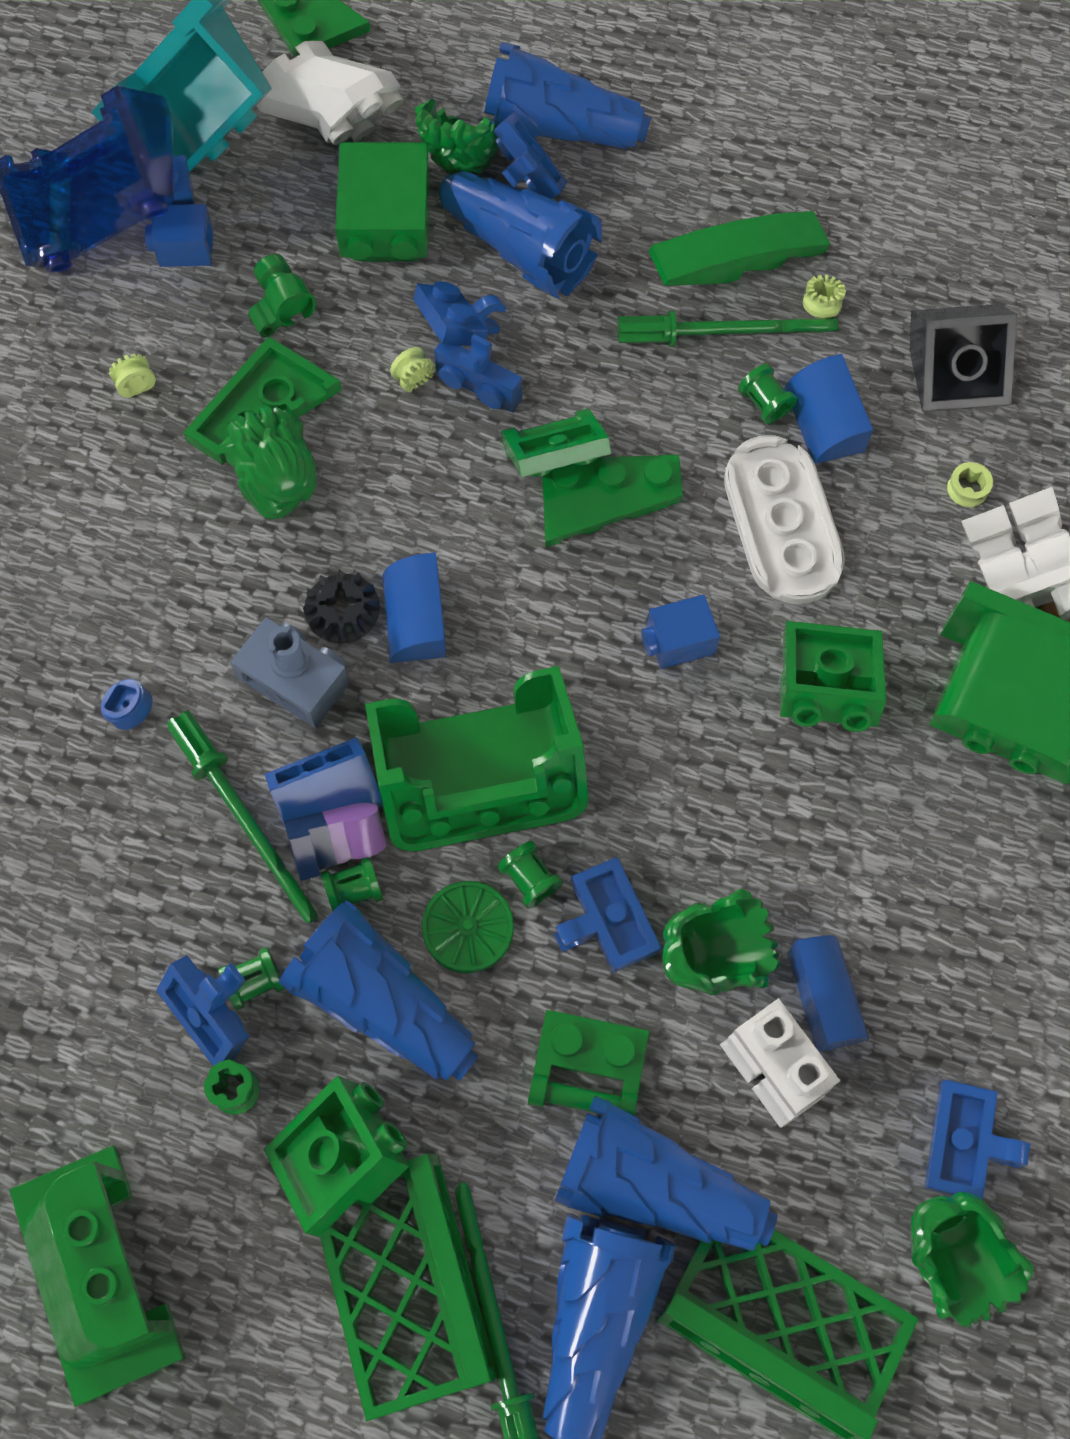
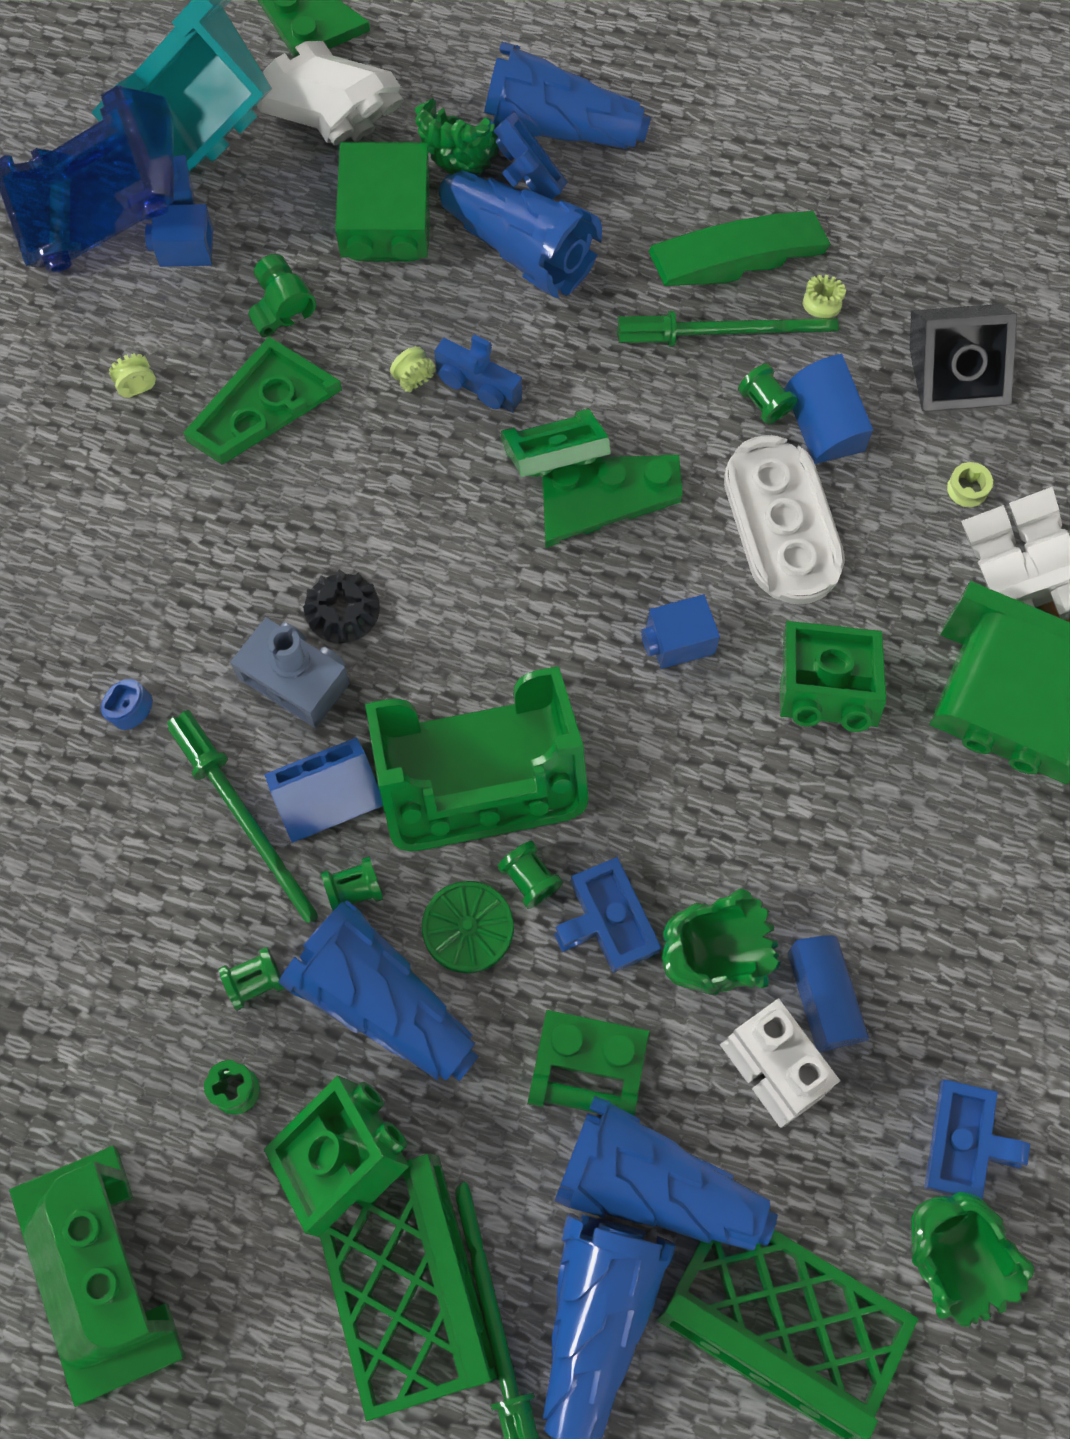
(201, 1007): blue plate -> none
(270, 460): green hair -> none
(334, 837): leg -> none
(414, 609): blue brick -> none
(453, 316): blue plate -> none

